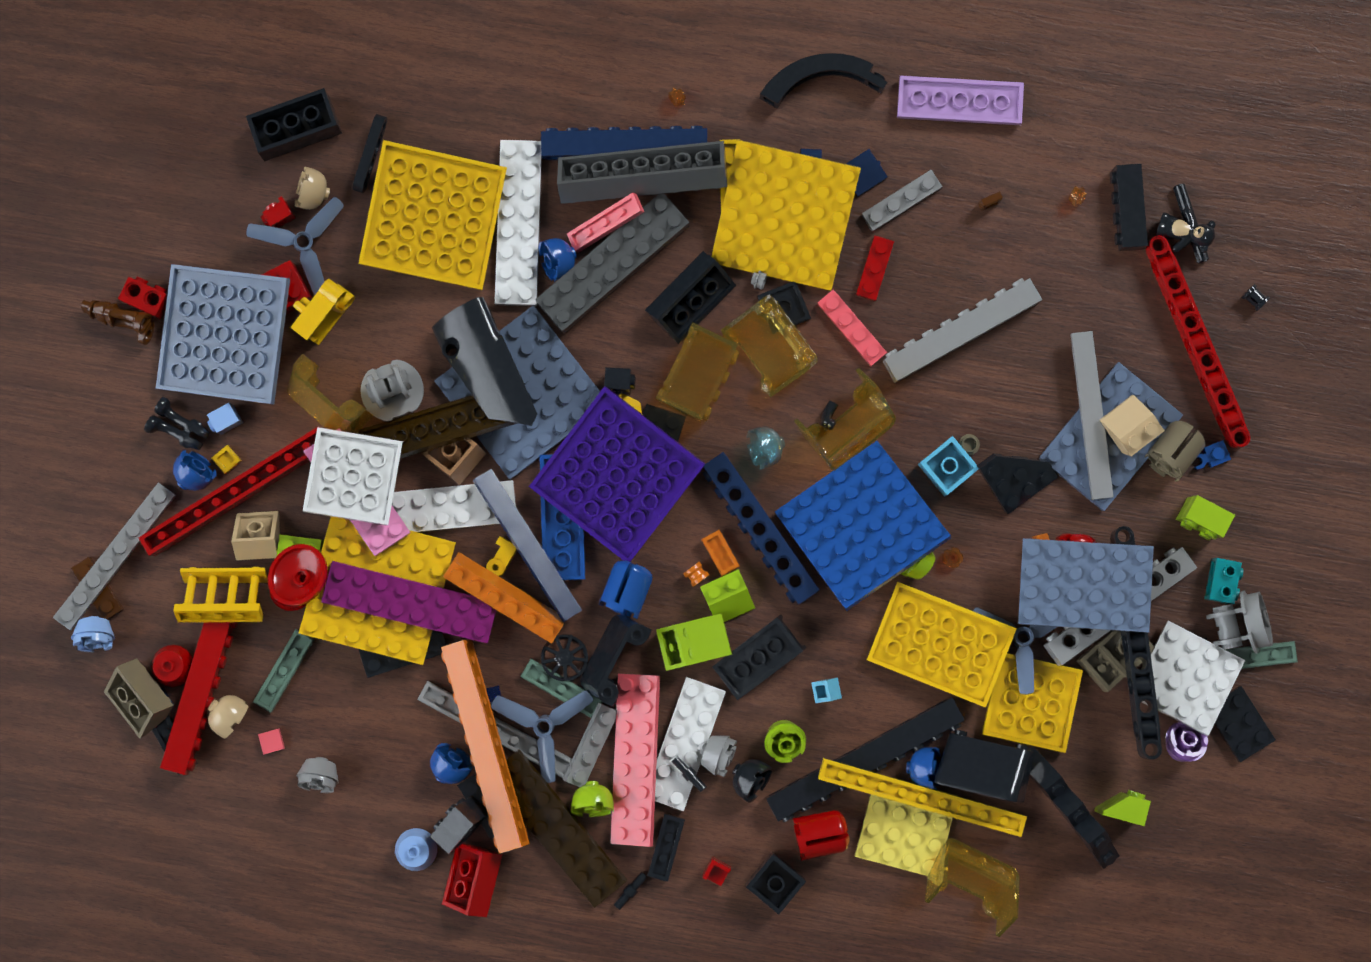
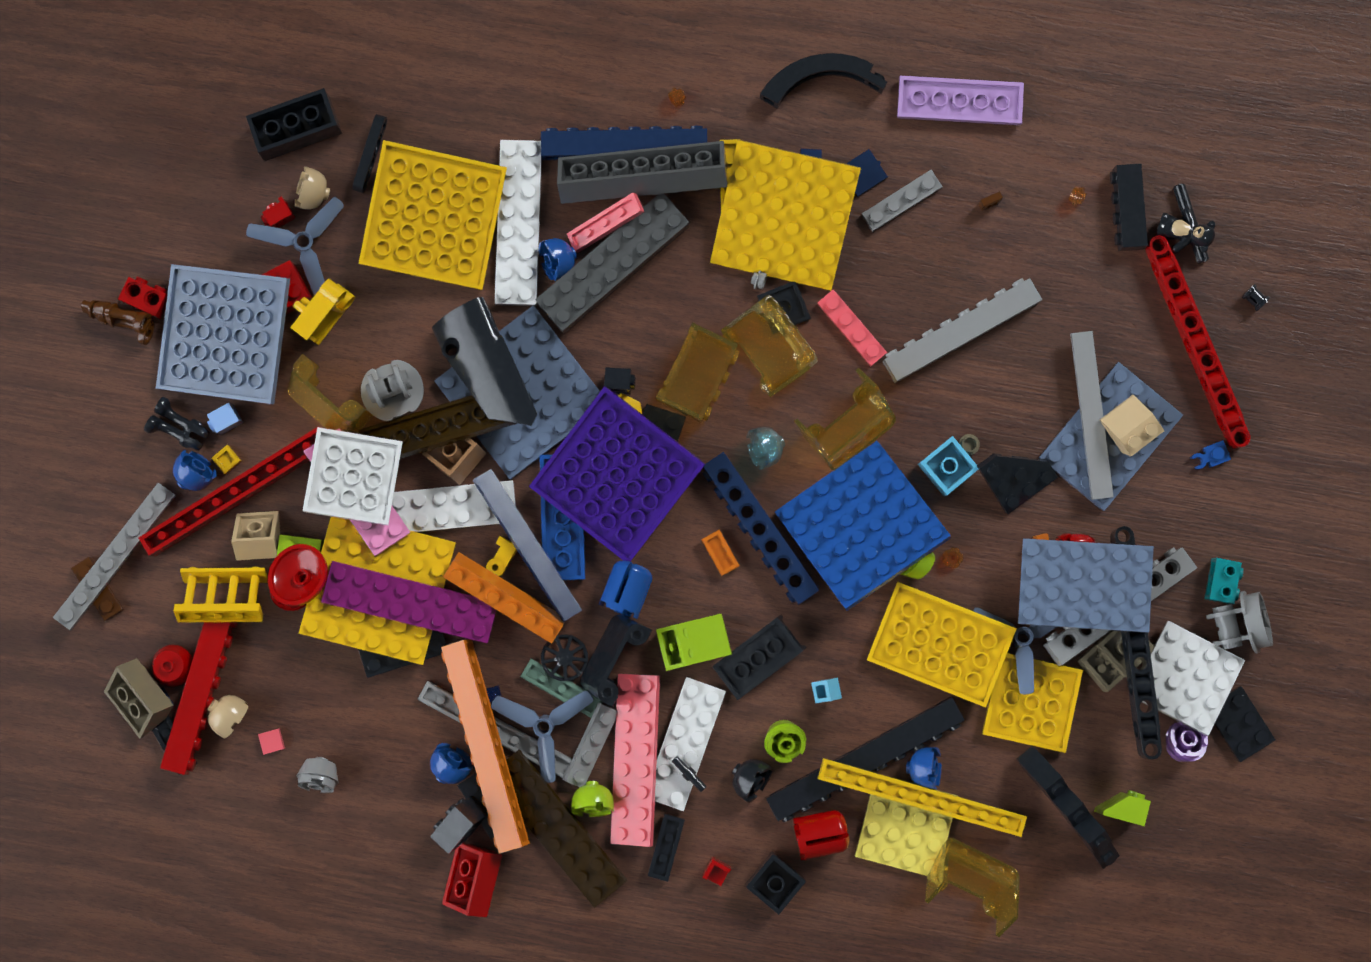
(93, 634): light blue cone -> none
(283, 671): sand green tile -> none
(415, 849): light blue cone -> none
(630, 890): black bar -> none
(690, 296): black slope -> none
(696, 574): orange wheel -> none
(718, 754): light grey cone -> none
(728, 596): lime slope -> none
(826, 421): black arm -> none
(875, 268): red plate -> none
(985, 767): black windscreen -> none
(1168, 459): dark tan cylinder -> none
(1205, 518): lime brick -> none
(1277, 654): sand green tile -> none

